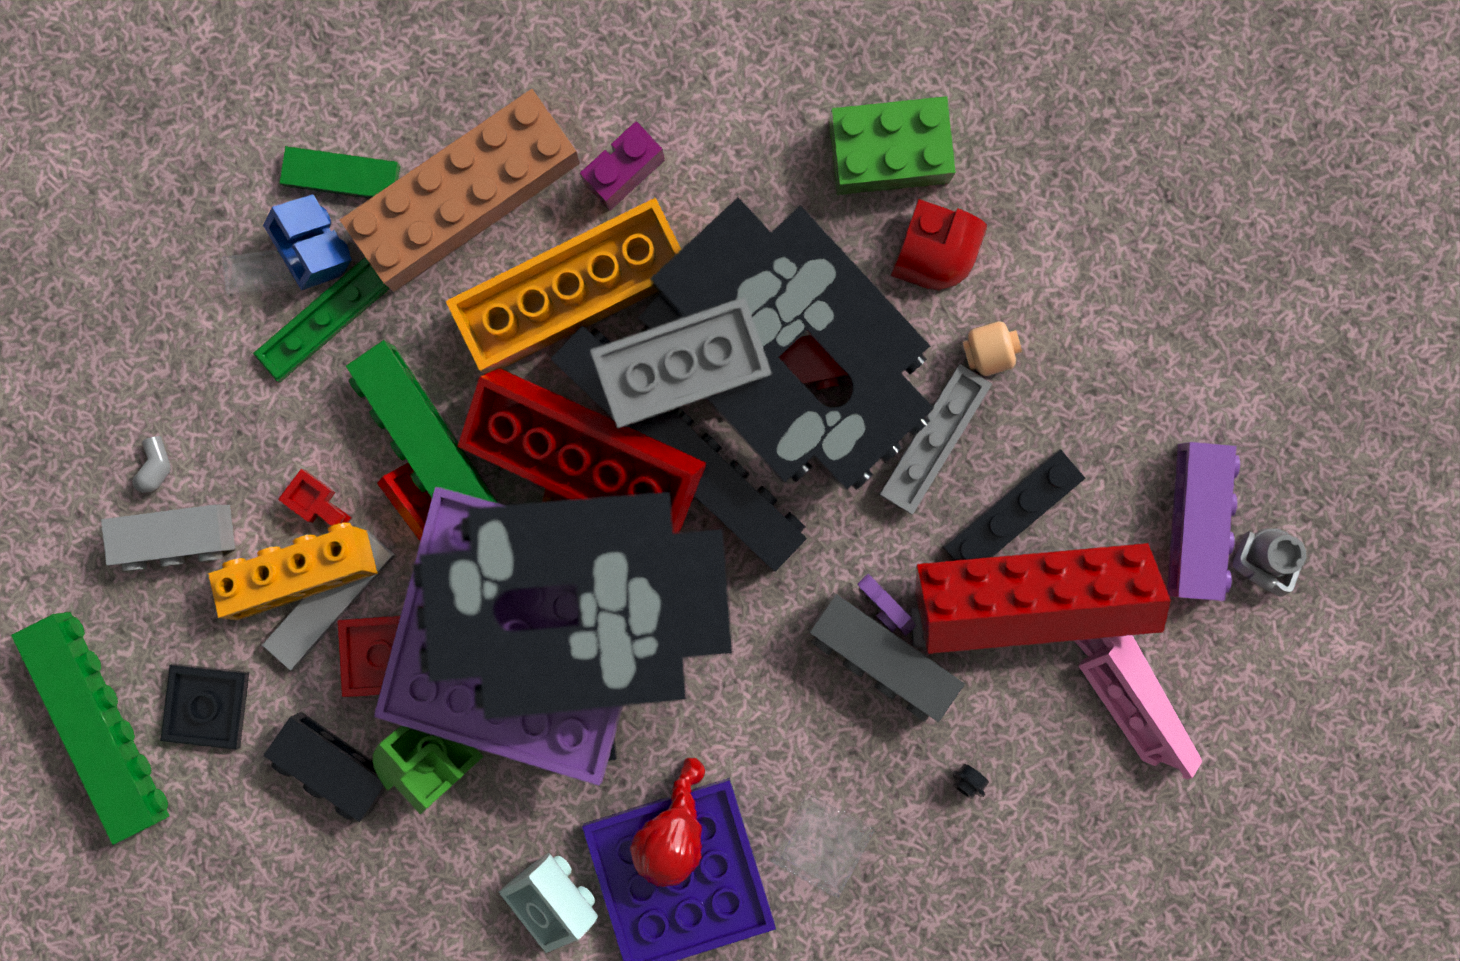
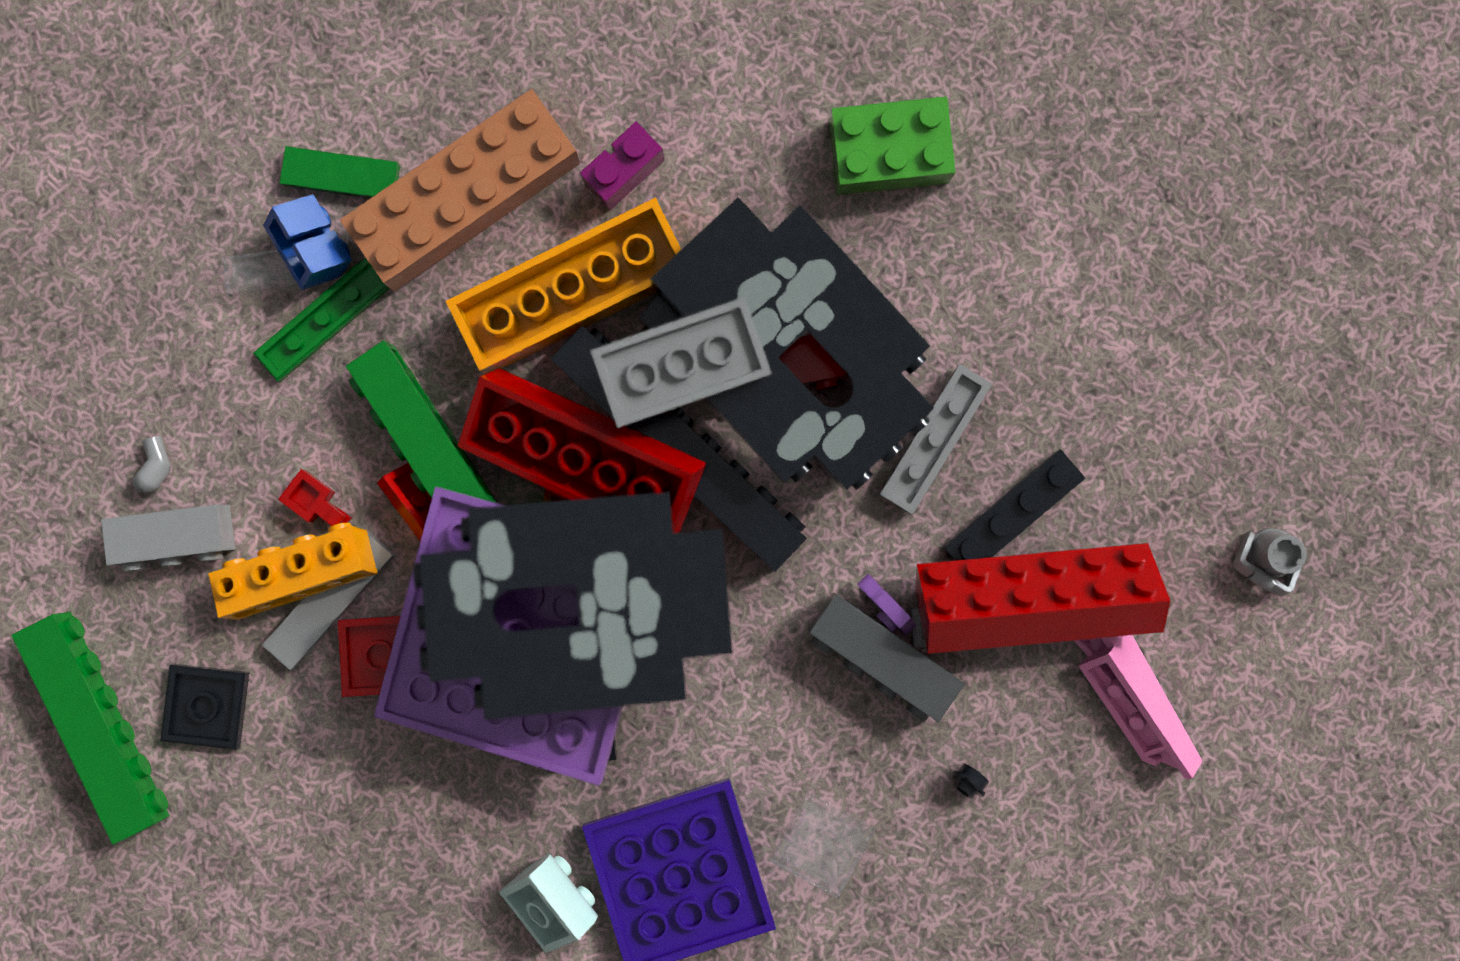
(326, 766): black brick -> none
(421, 764): bright green brick -> none
(671, 842): red hair -> none
(939, 246): red brick -> none
(992, 348): light nougat head -> none
(1202, 521): medium lavender brick -> none

